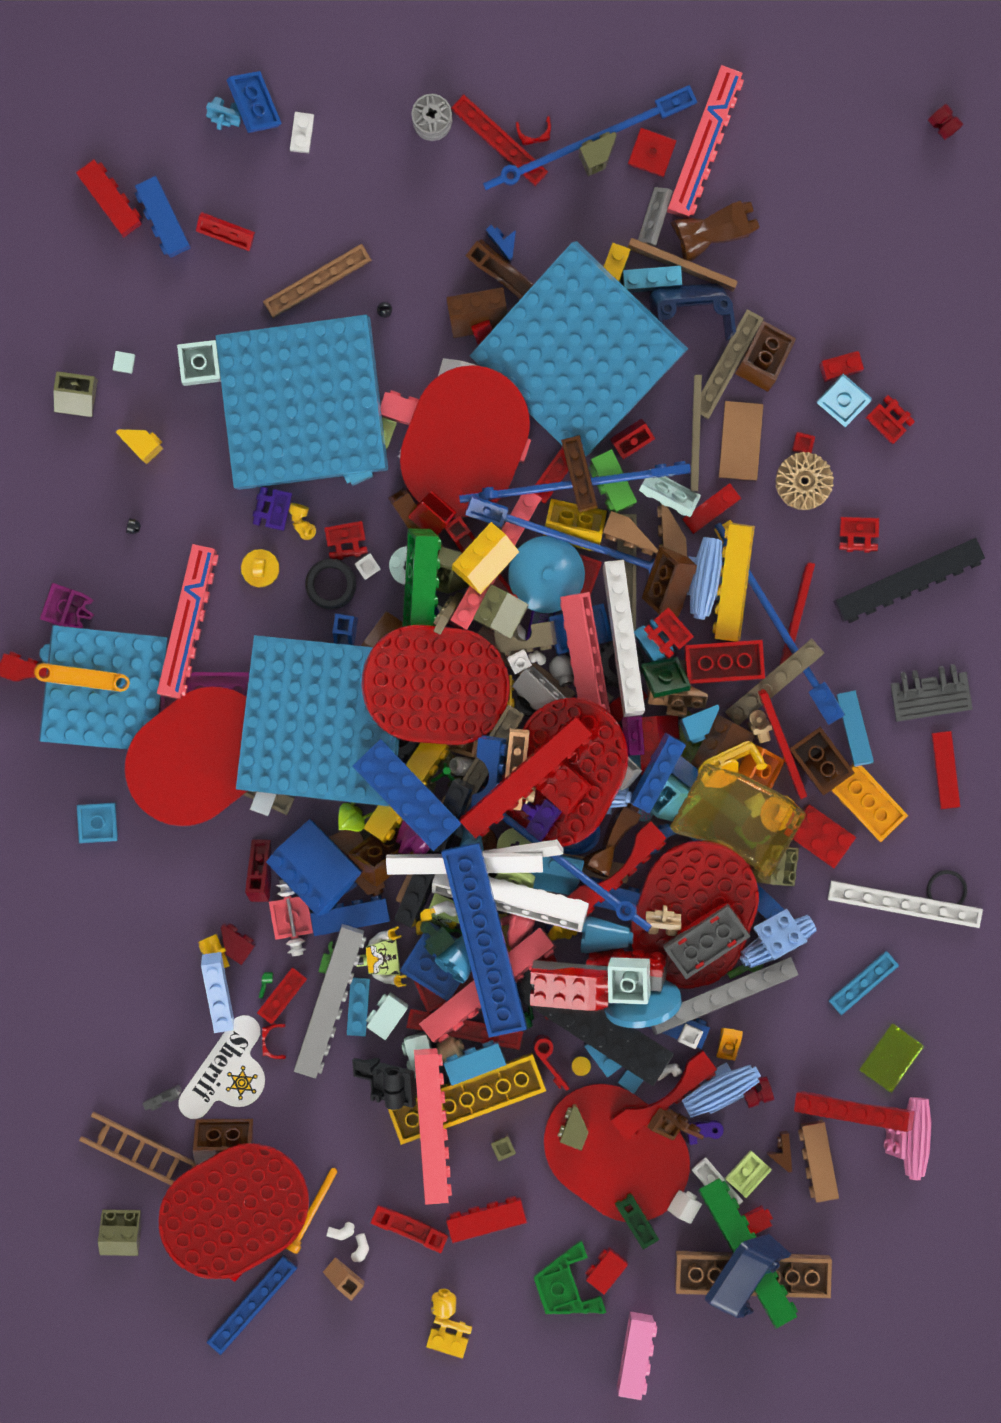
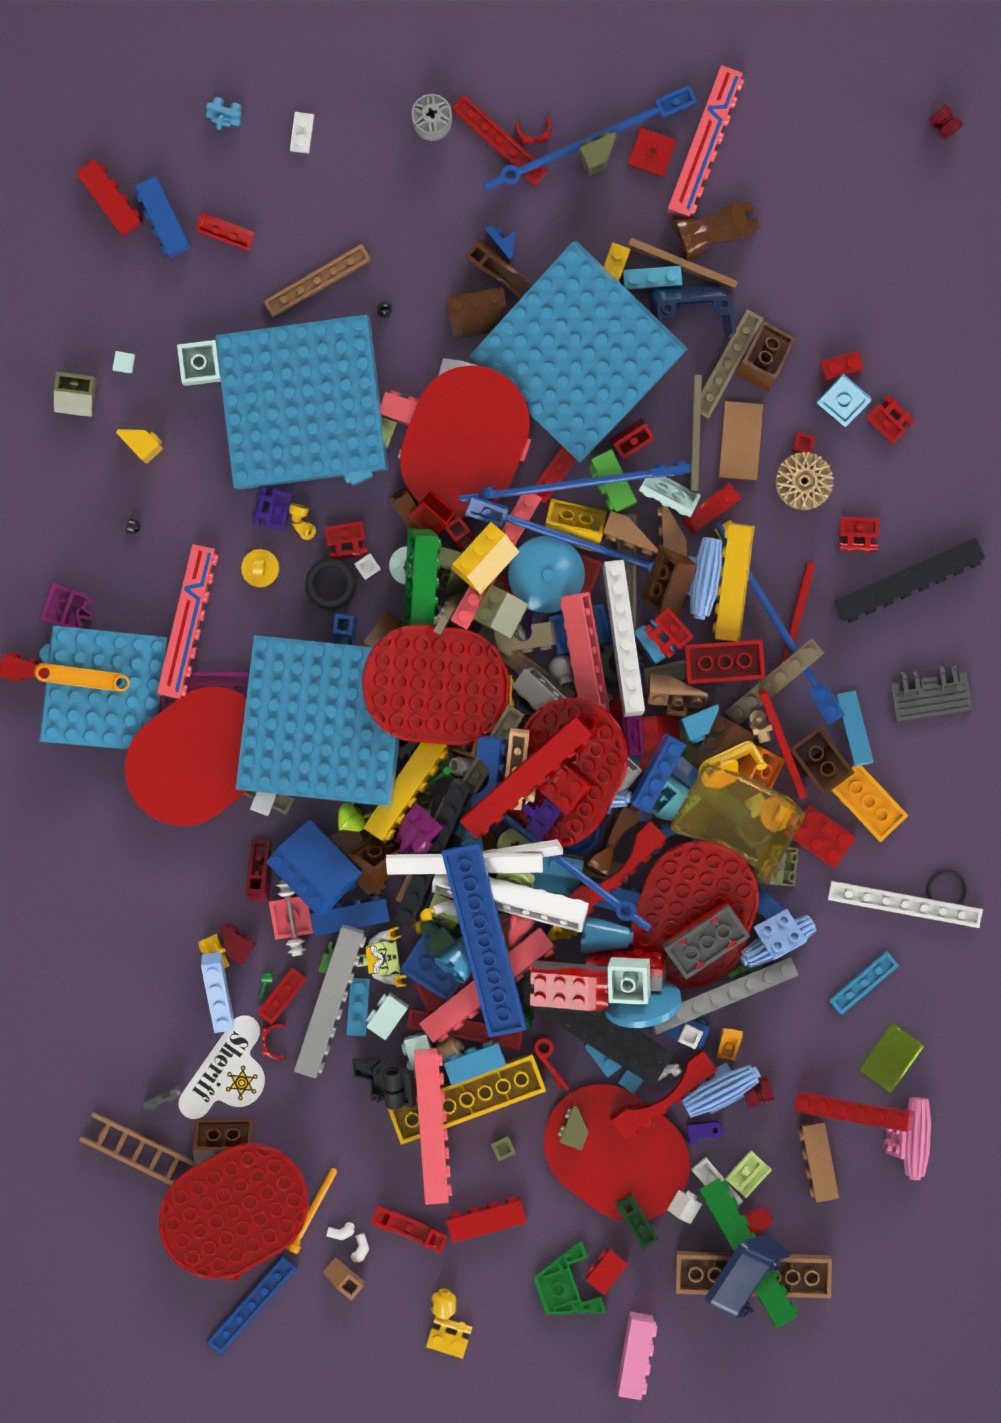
(97, 822): dark azure tile -> none
(119, 1232): olive slope -> none
(253, 101): blue plate -> none
(406, 795): blue plate -> none
(481, 331): red tile -> none
(519, 661): white bracket -> none
(537, 657): white arm -> none
(579, 473): reddish brown tile -> none
(581, 1066): yellow tile -> none
(655, 216): light grey plate -> none
(664, 920): tan hips -> none
(665, 677): dark green plate -> none
(670, 1123): reddish brown bracket -> none
(782, 1157): reddish brown slope -> none
(945, 770): red tile -> none

